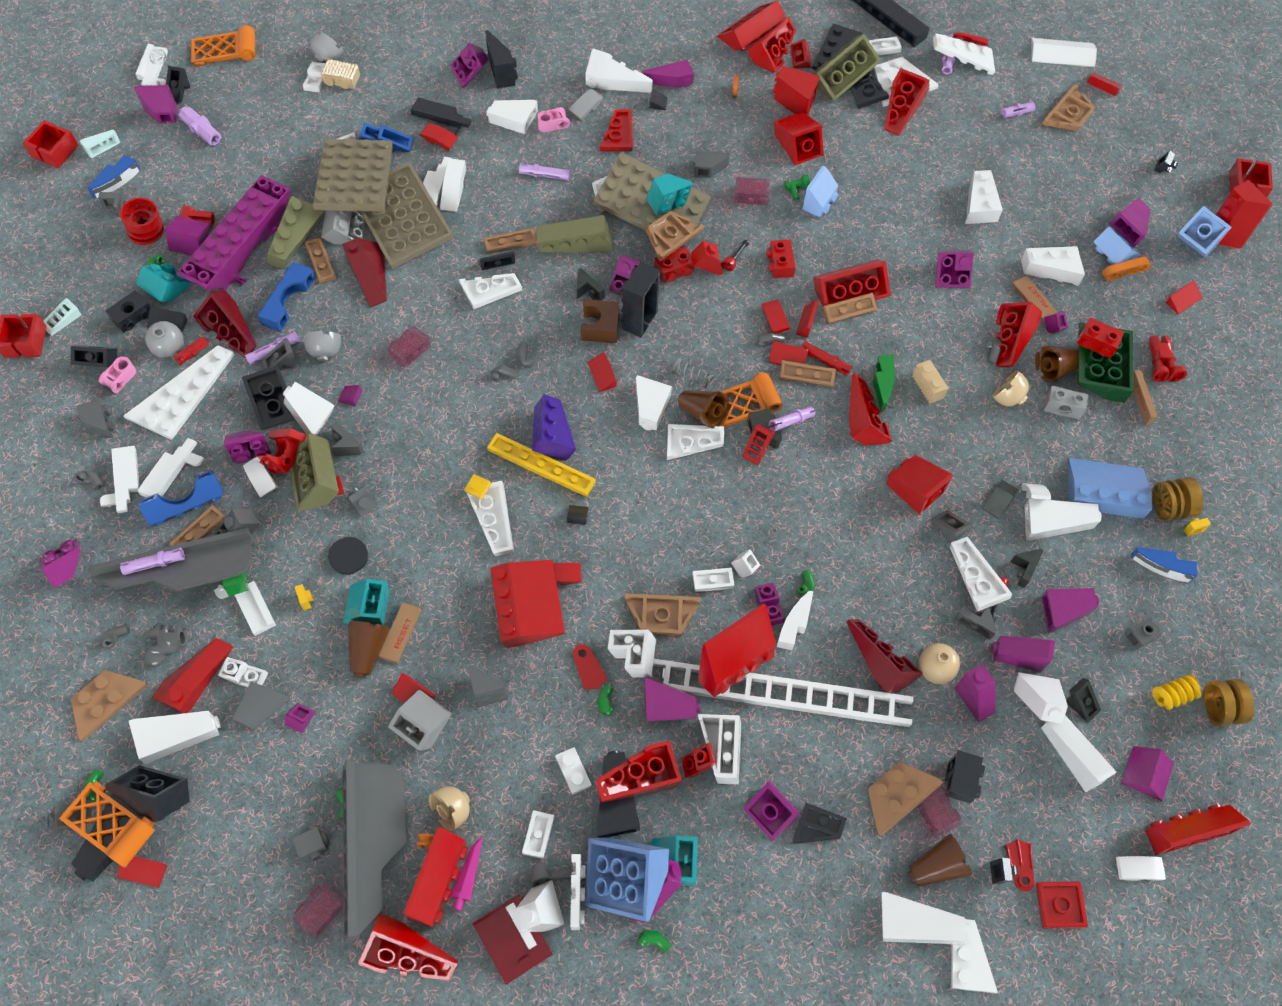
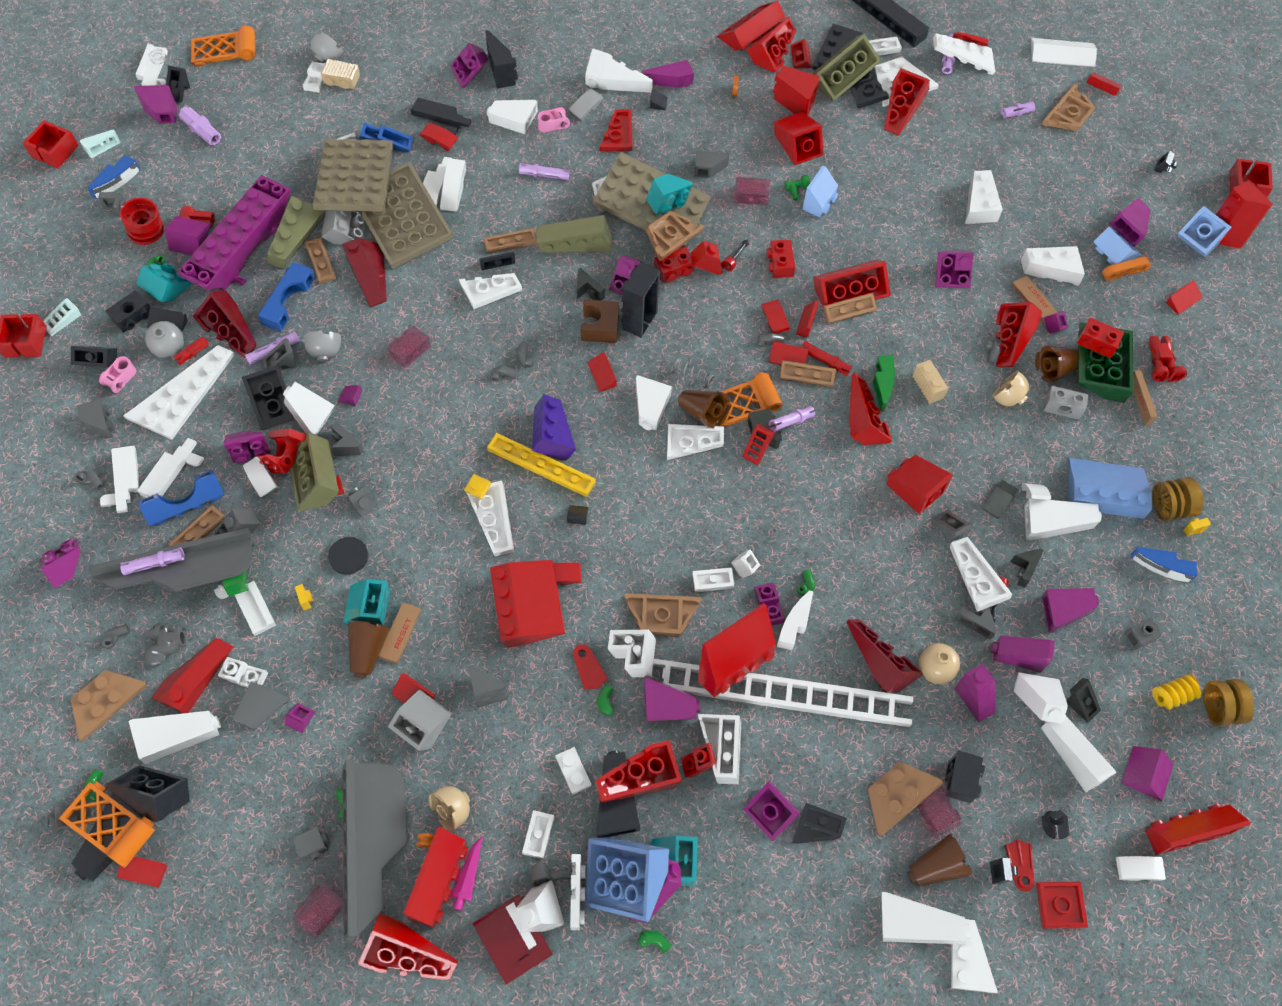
(1055, 824): none -> black plate

